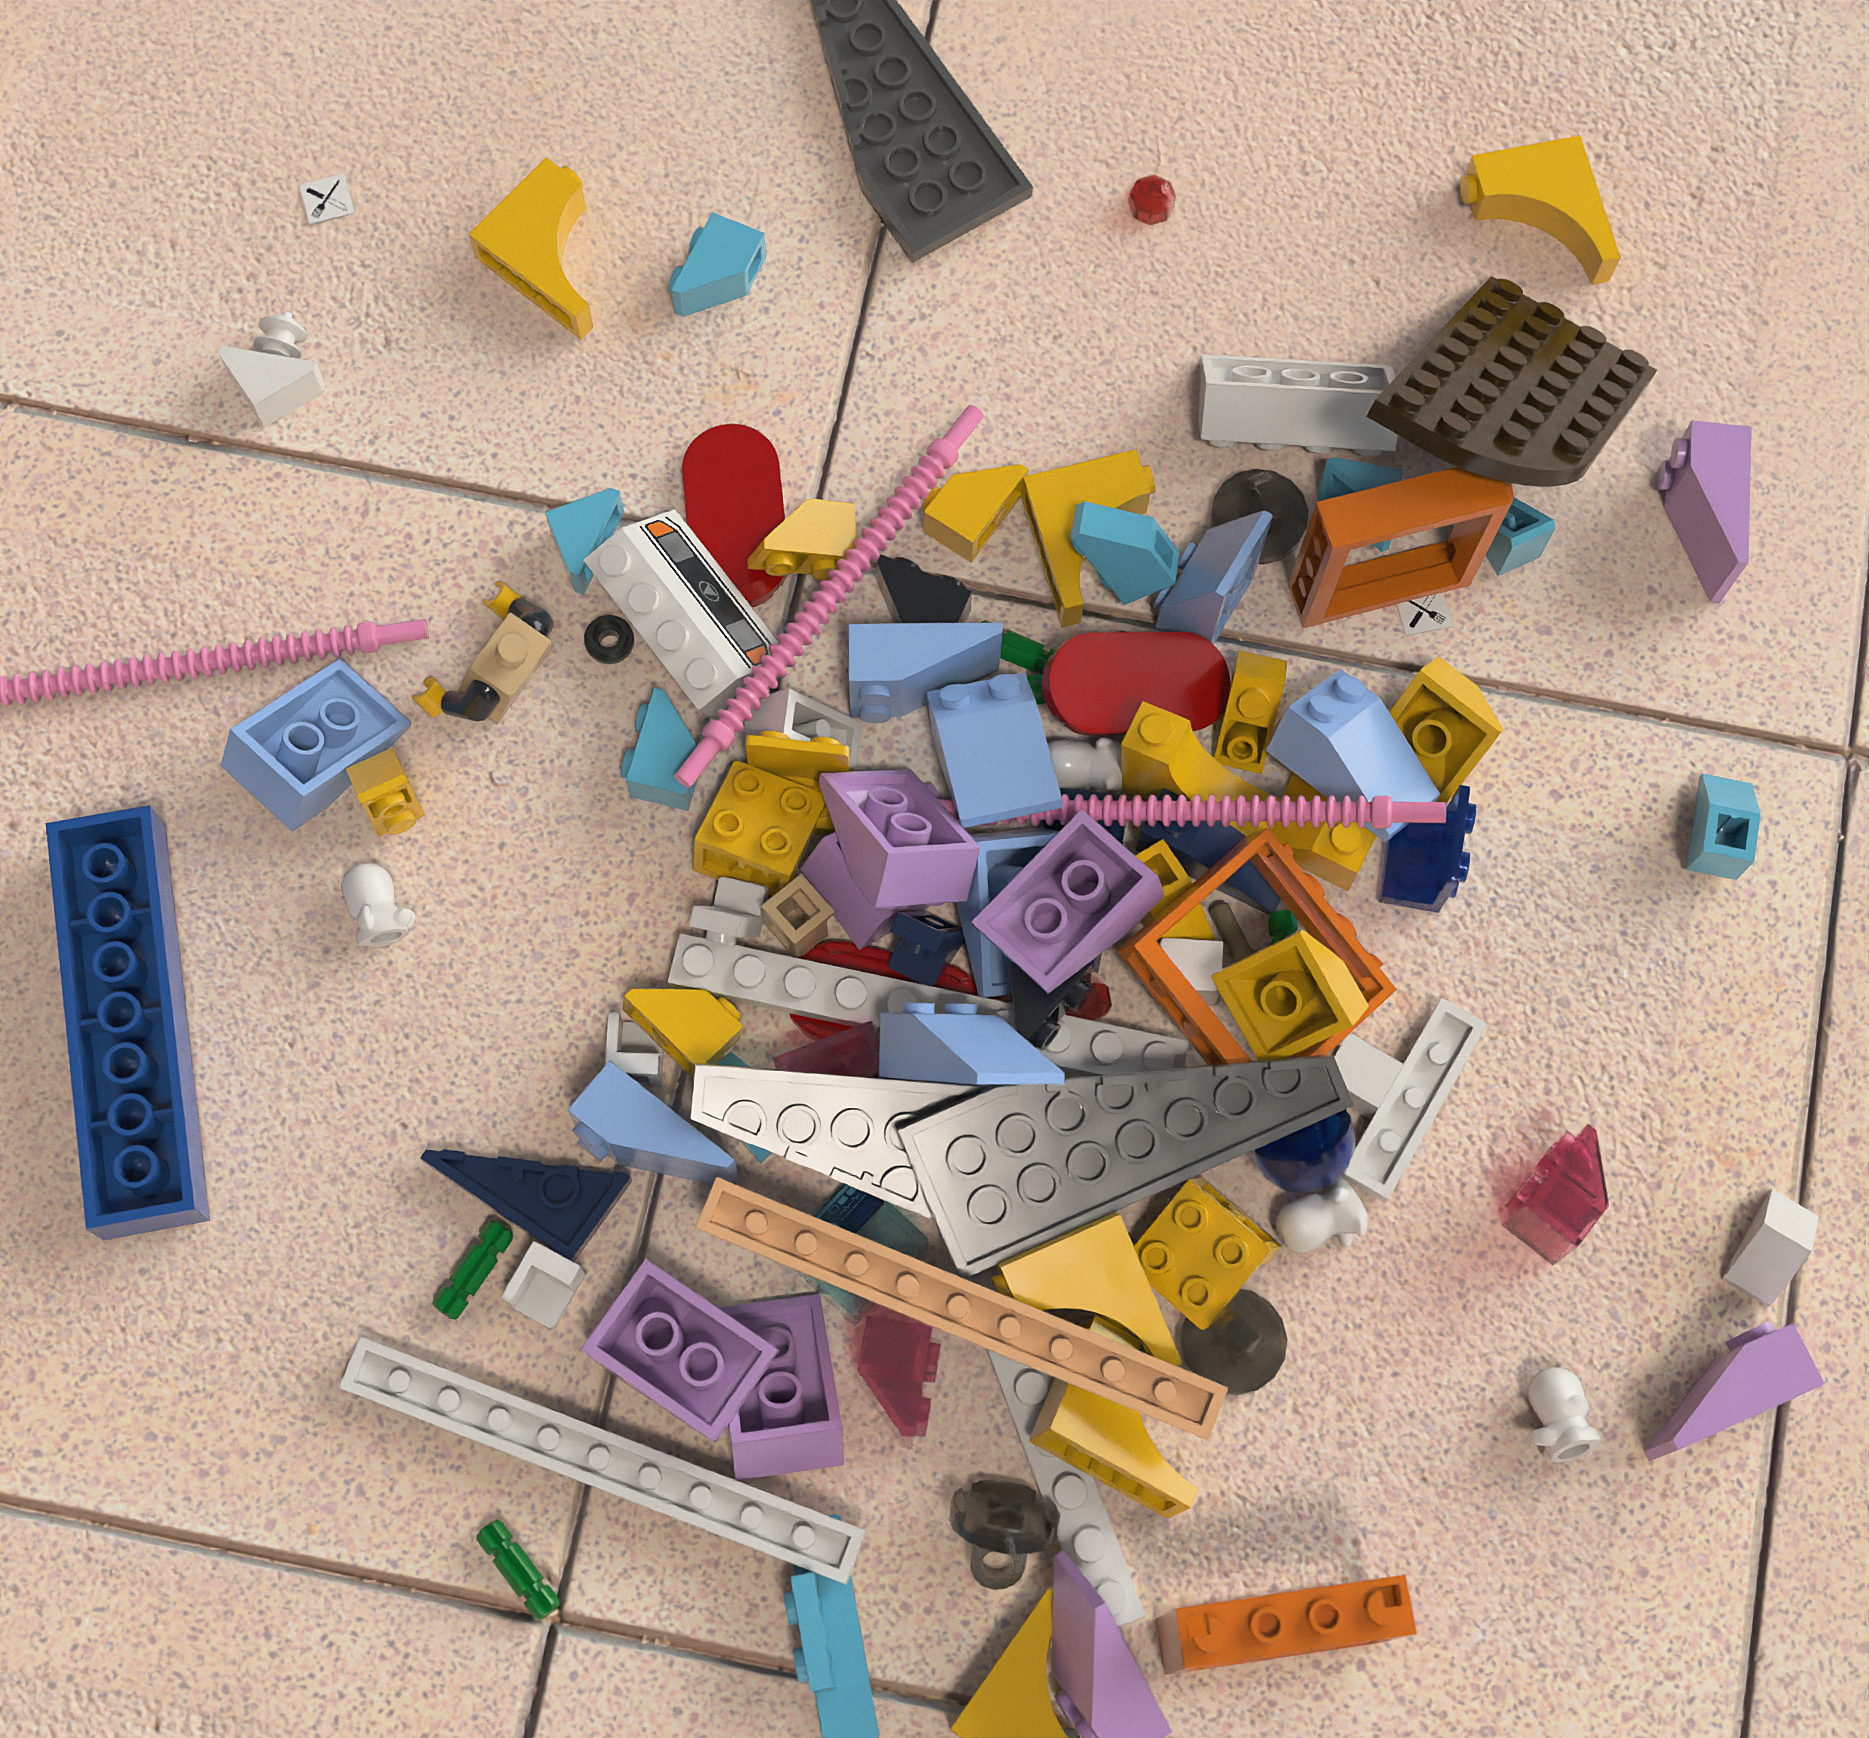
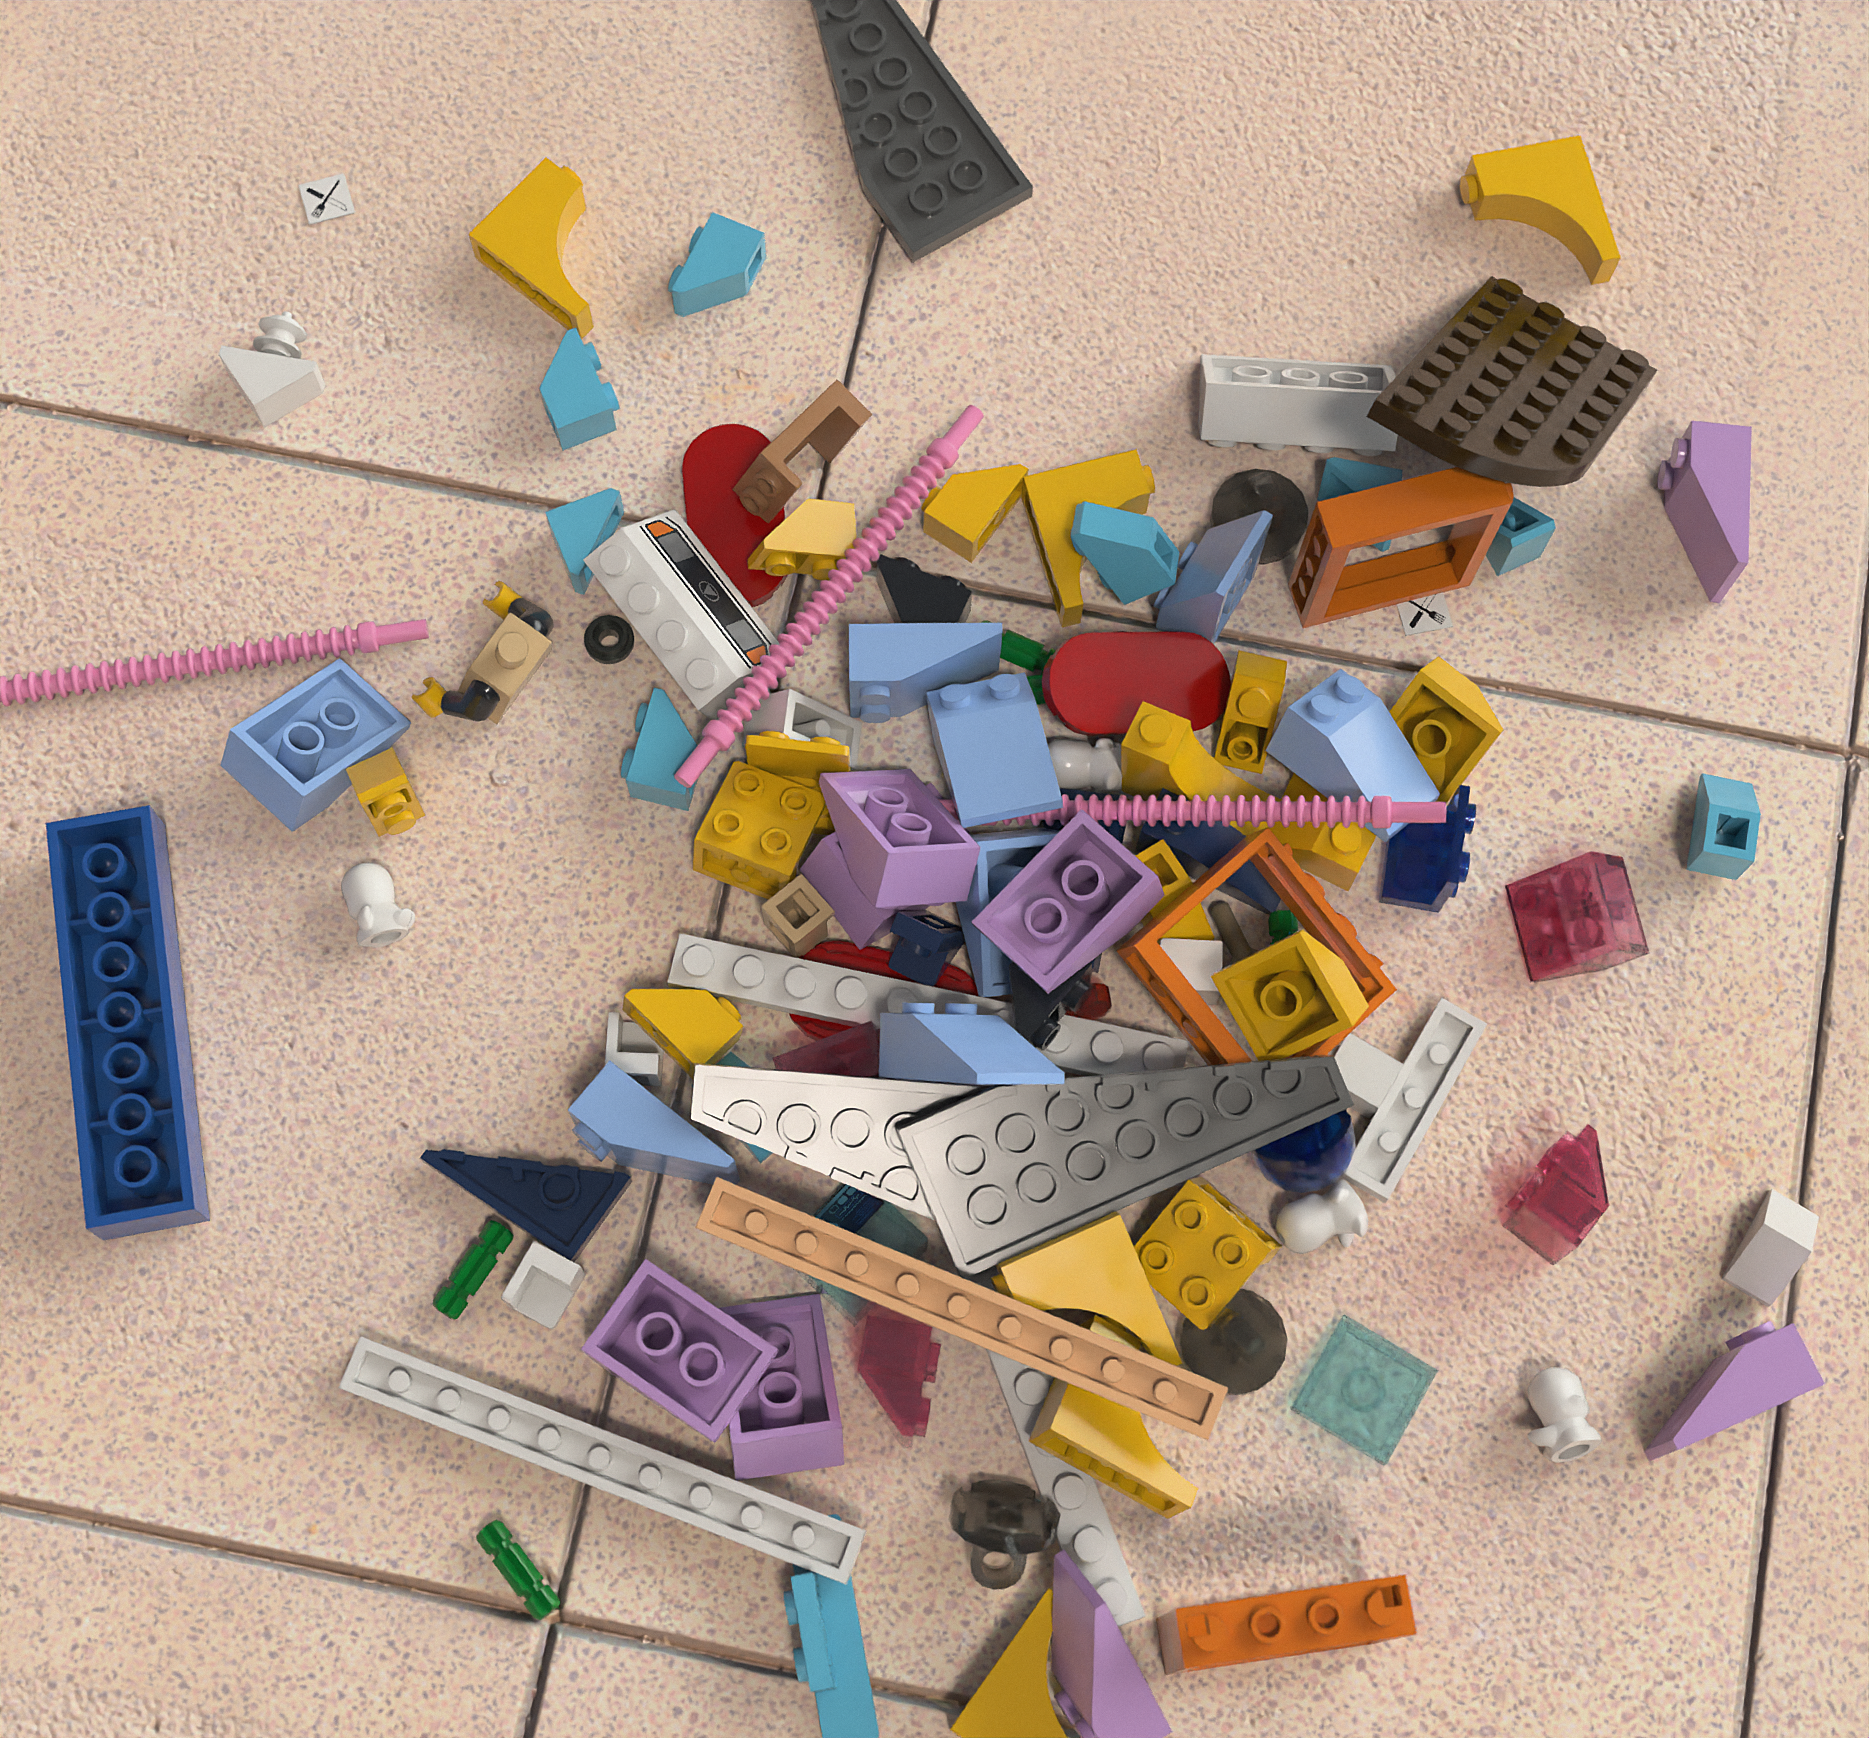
(574, 396): none -> medium azure slope
(734, 911): white bracket -> none
(824, 425): none -> medium nougat panel
(1152, 199): clear red tile -> none
(1363, 1390): none -> clear light blue tile
(1577, 917): none -> clear pink slope

